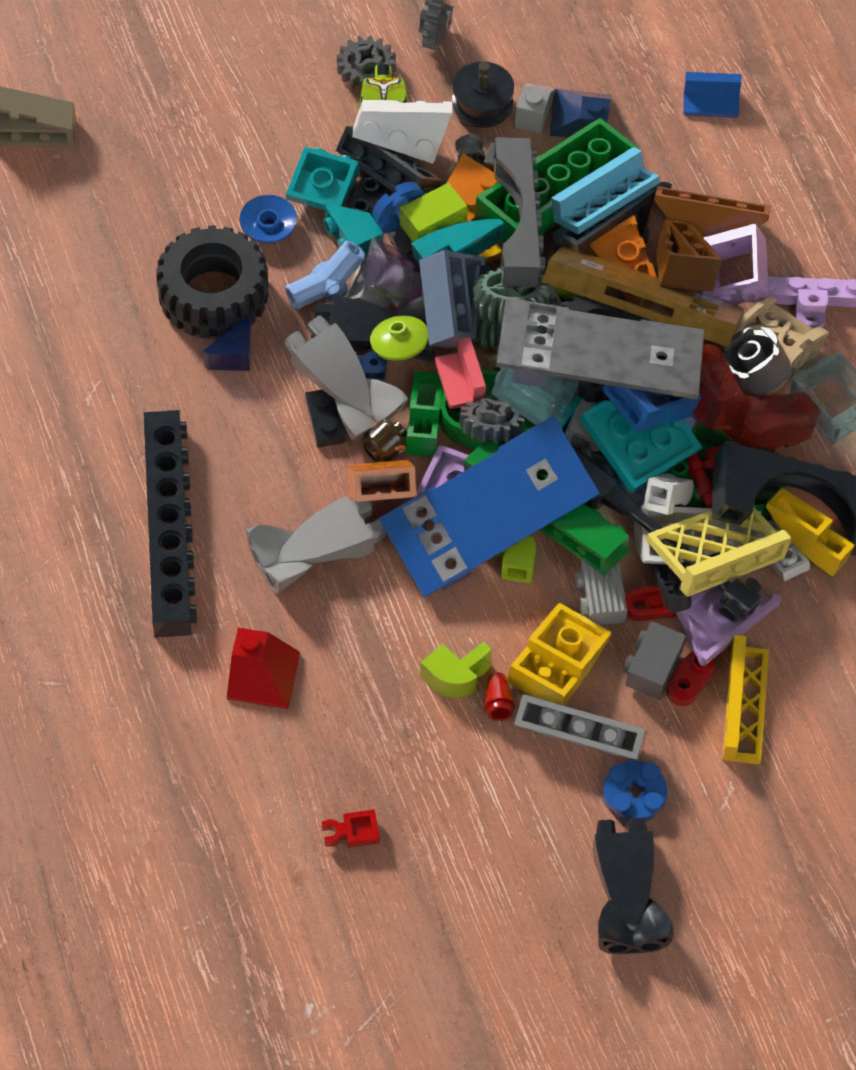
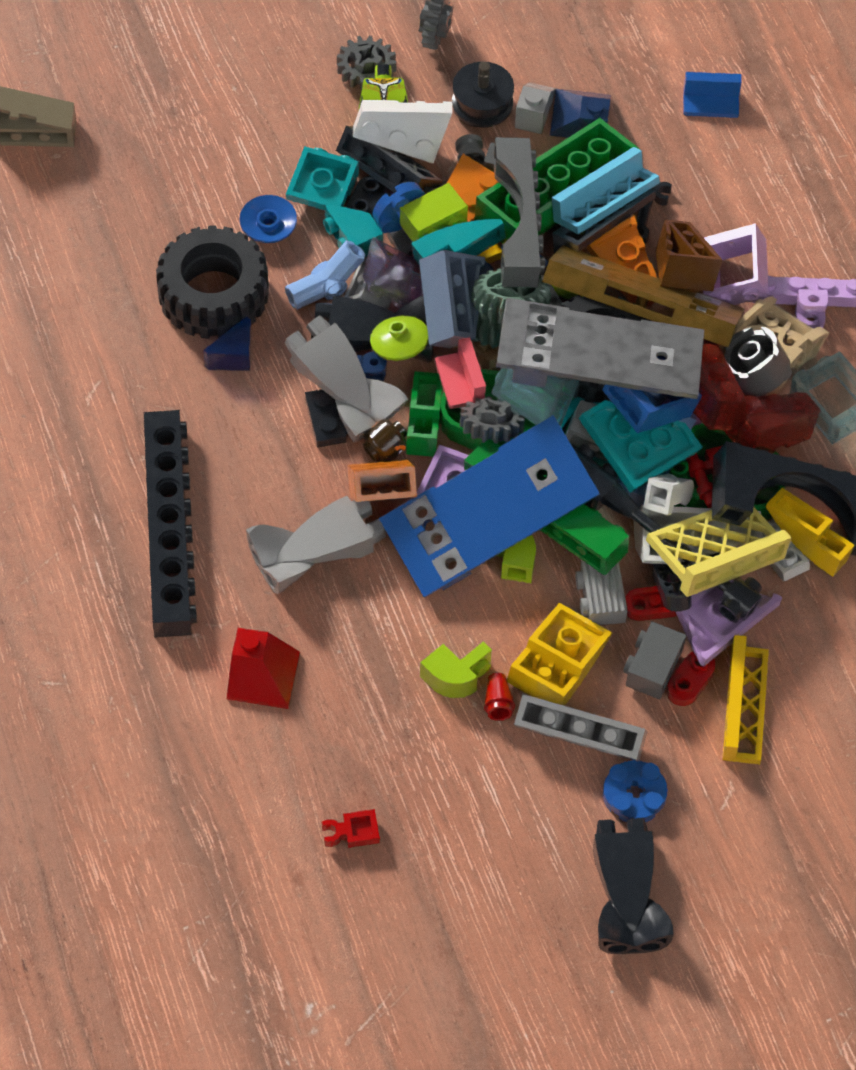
(710, 213): dark orange wedge -> none

